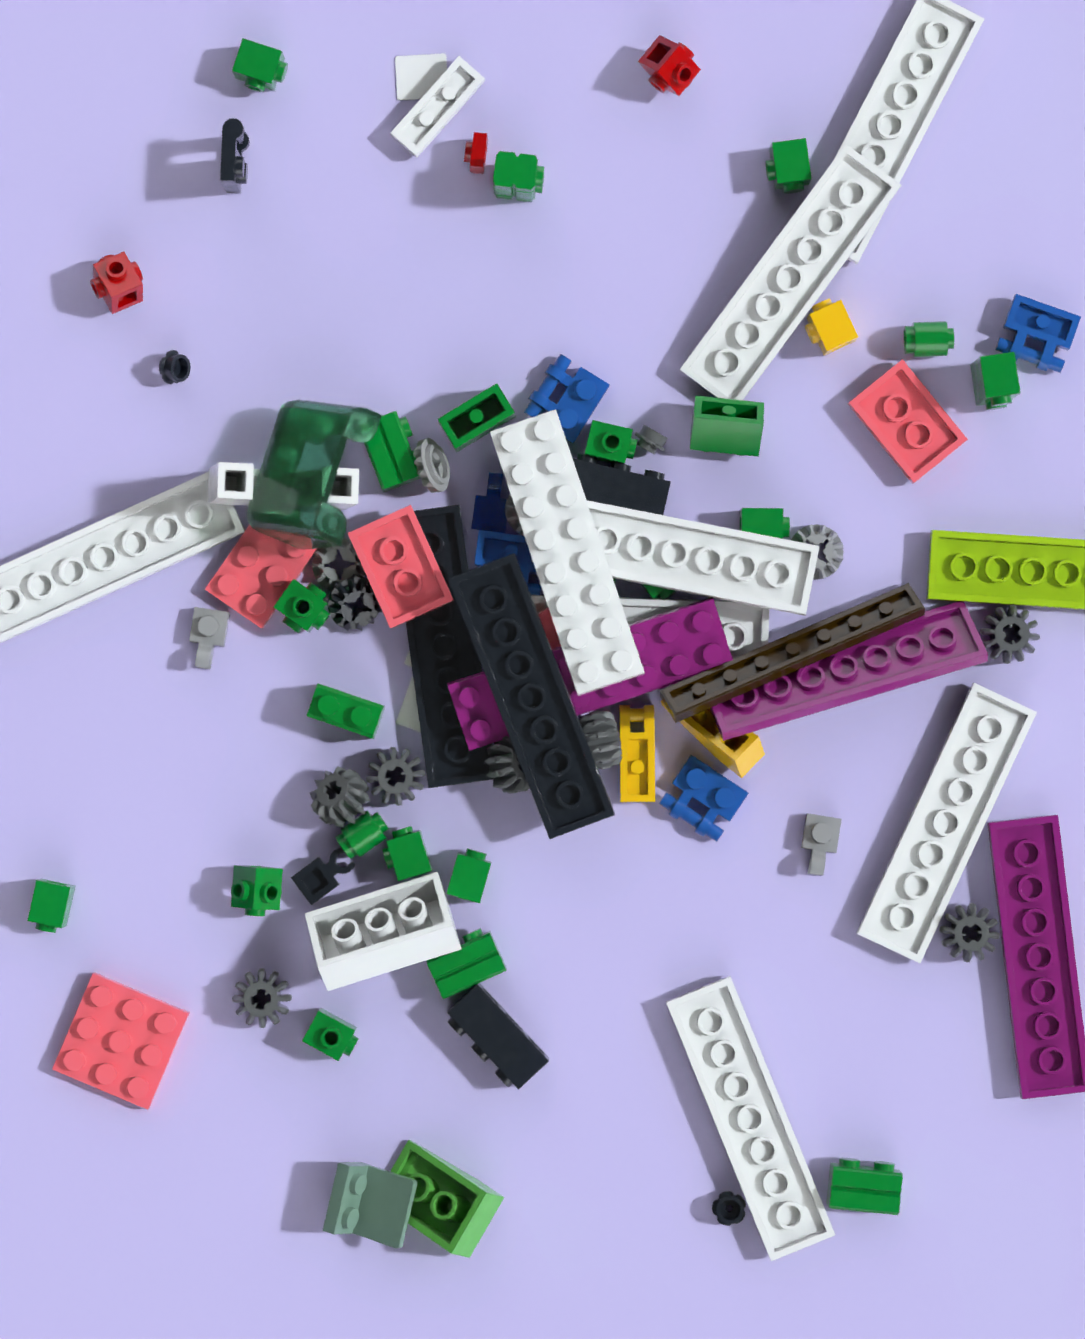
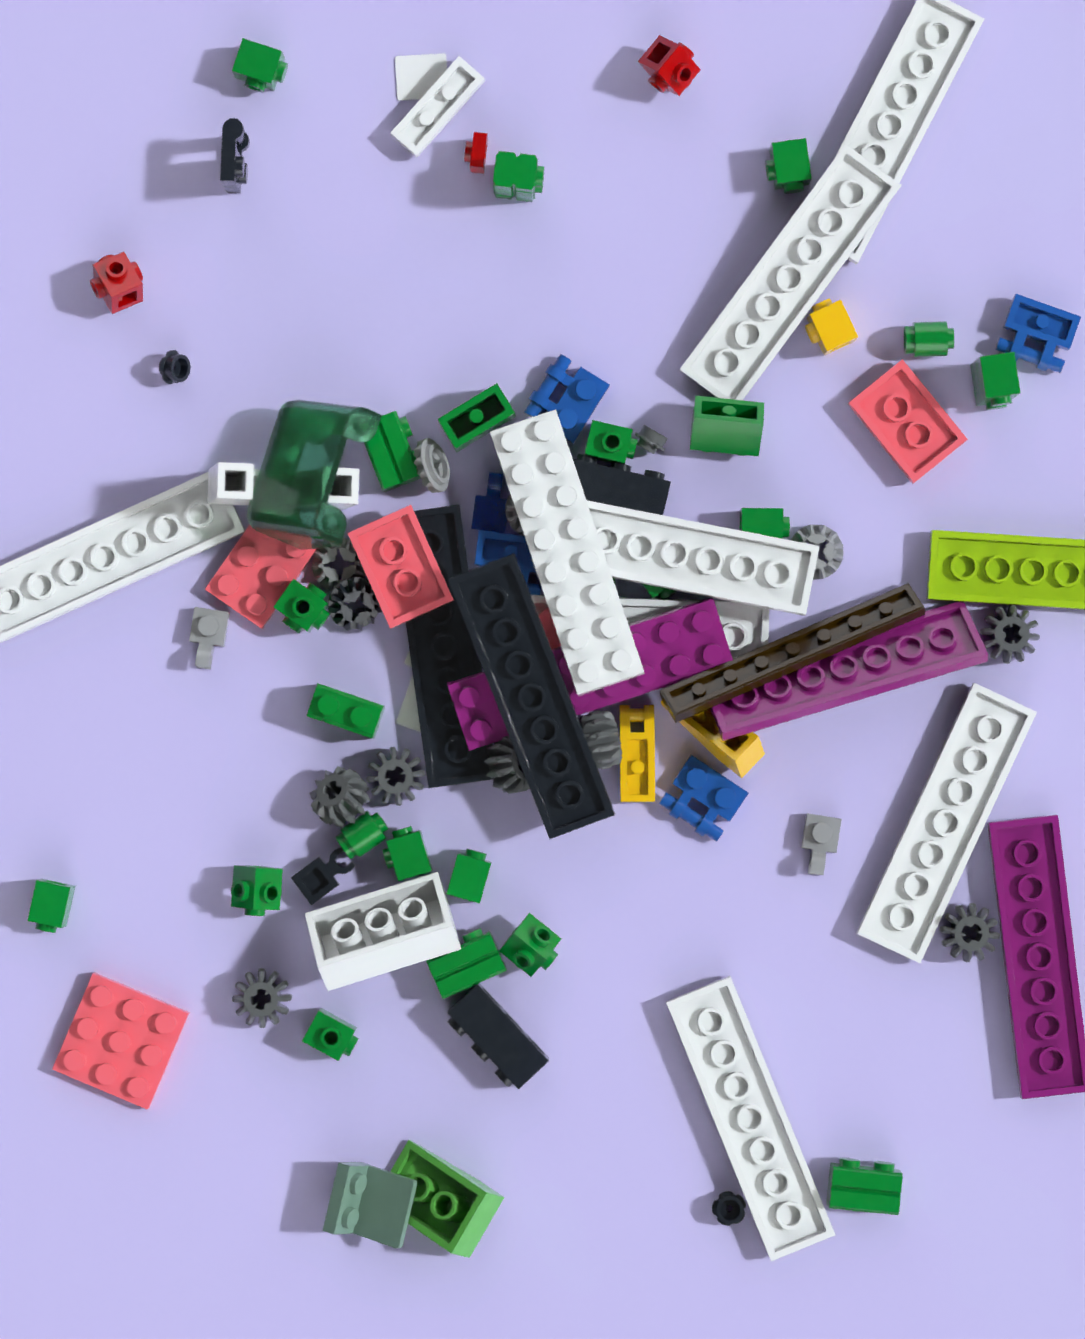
(531, 945): none -> green brick

